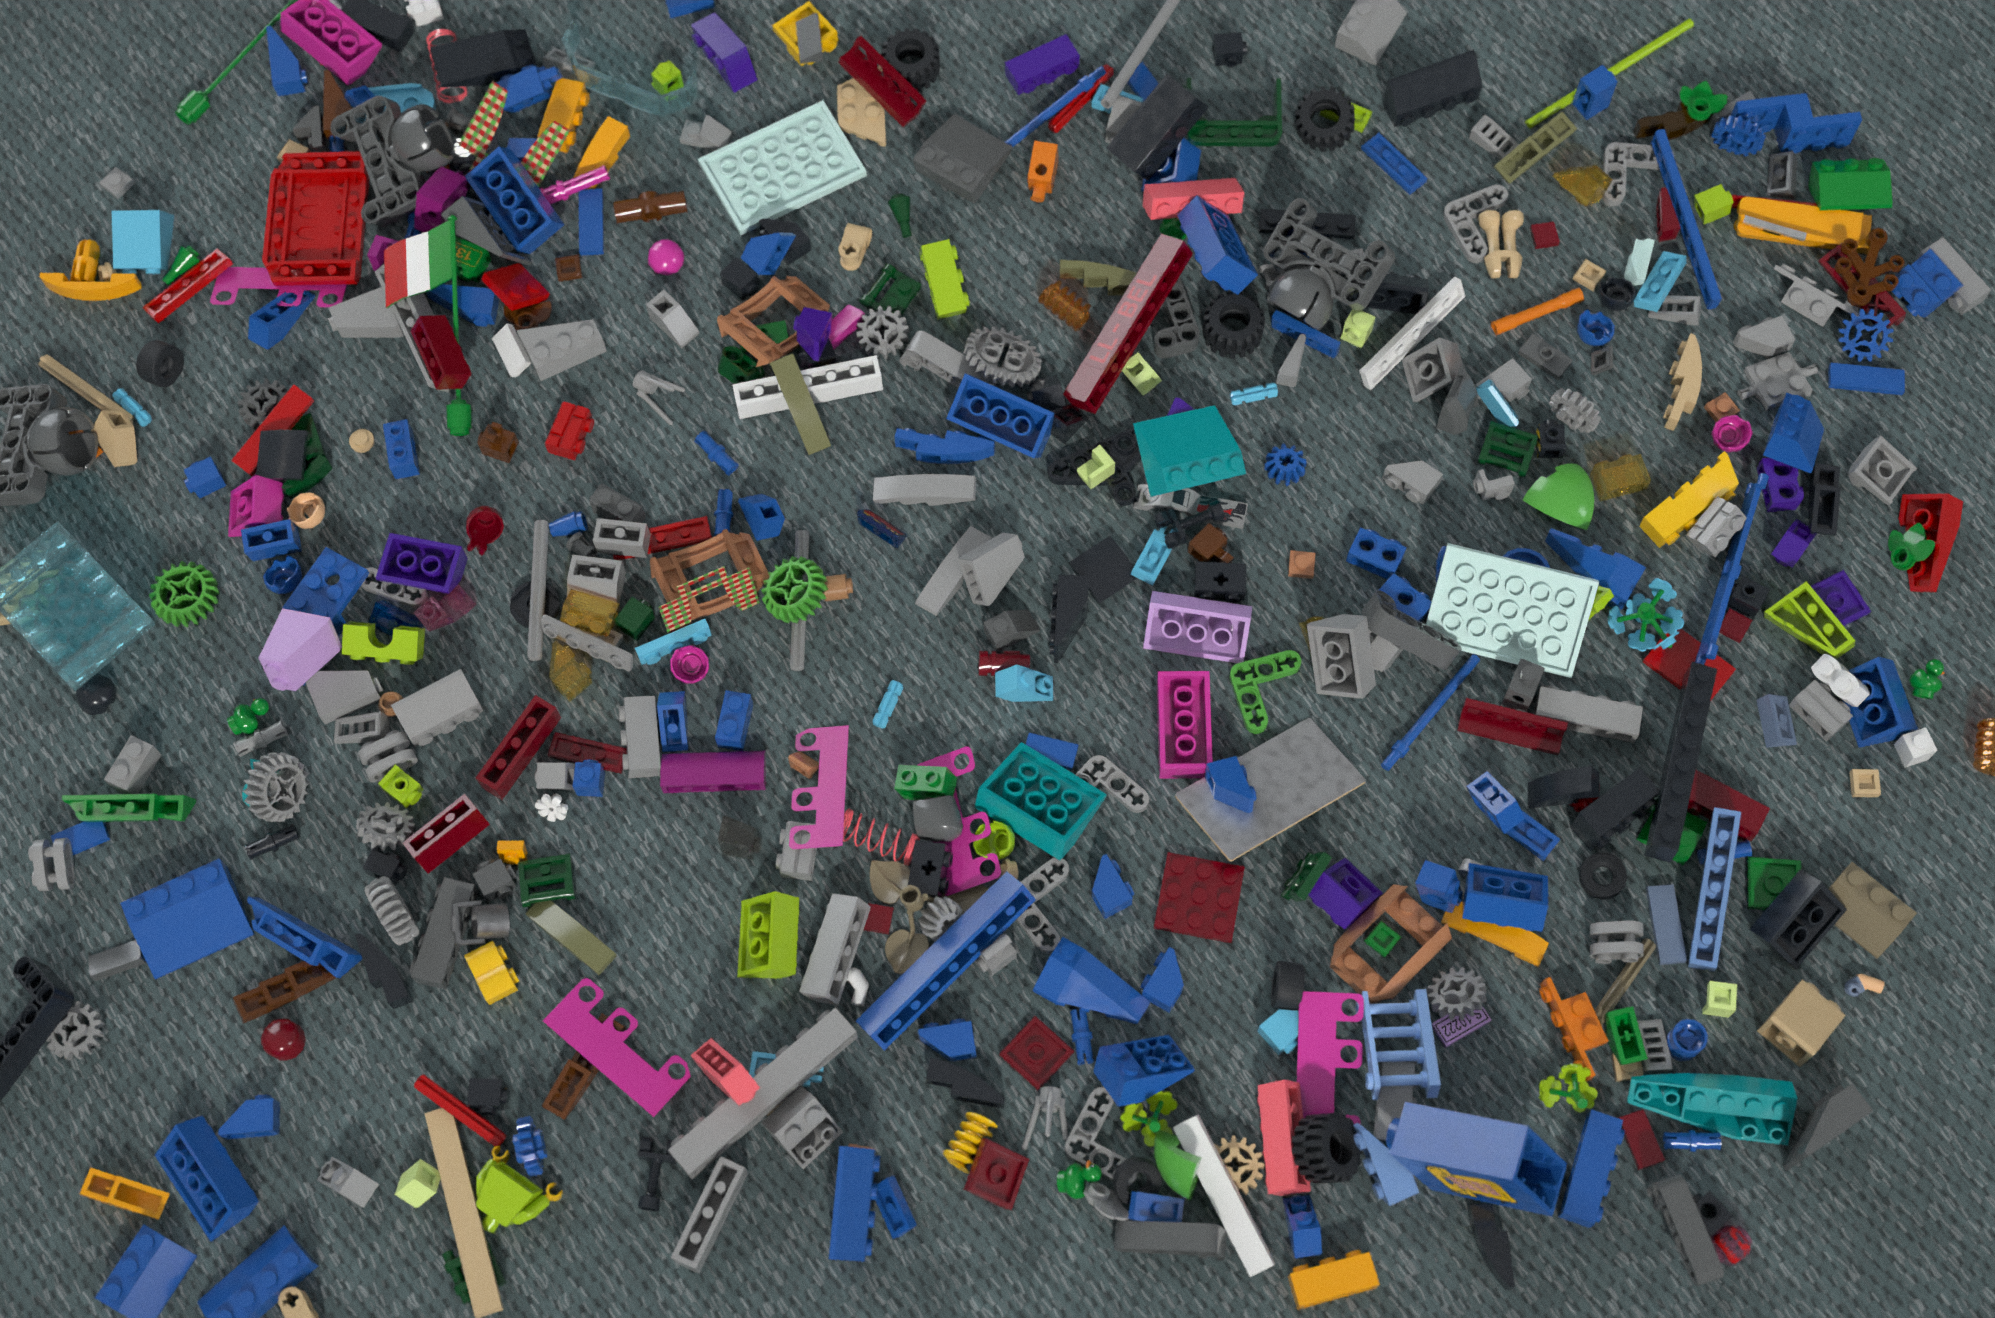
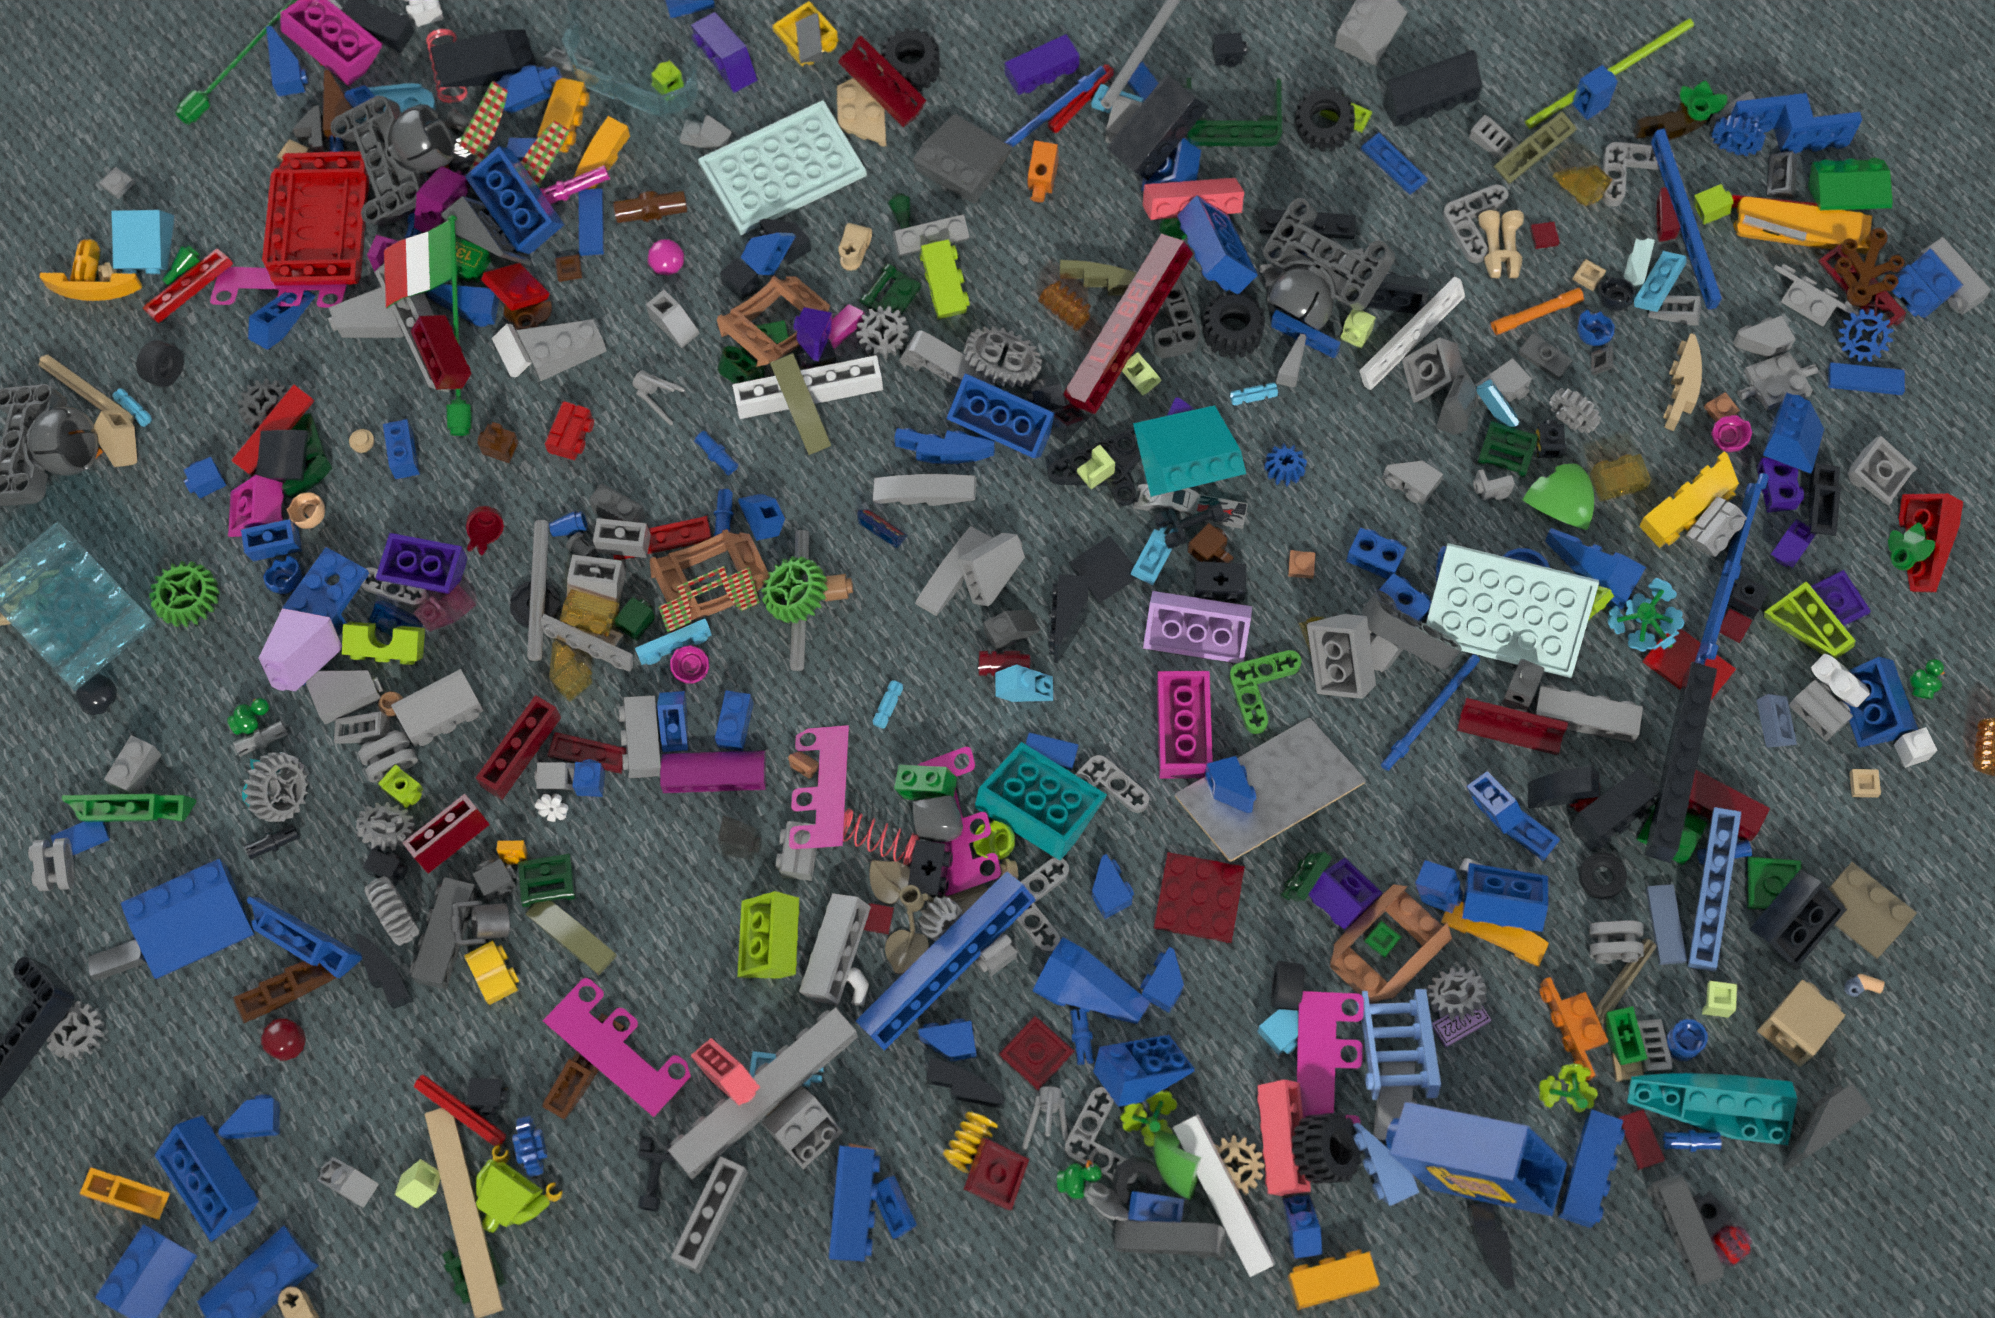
(911, 239): none -> light grey brick

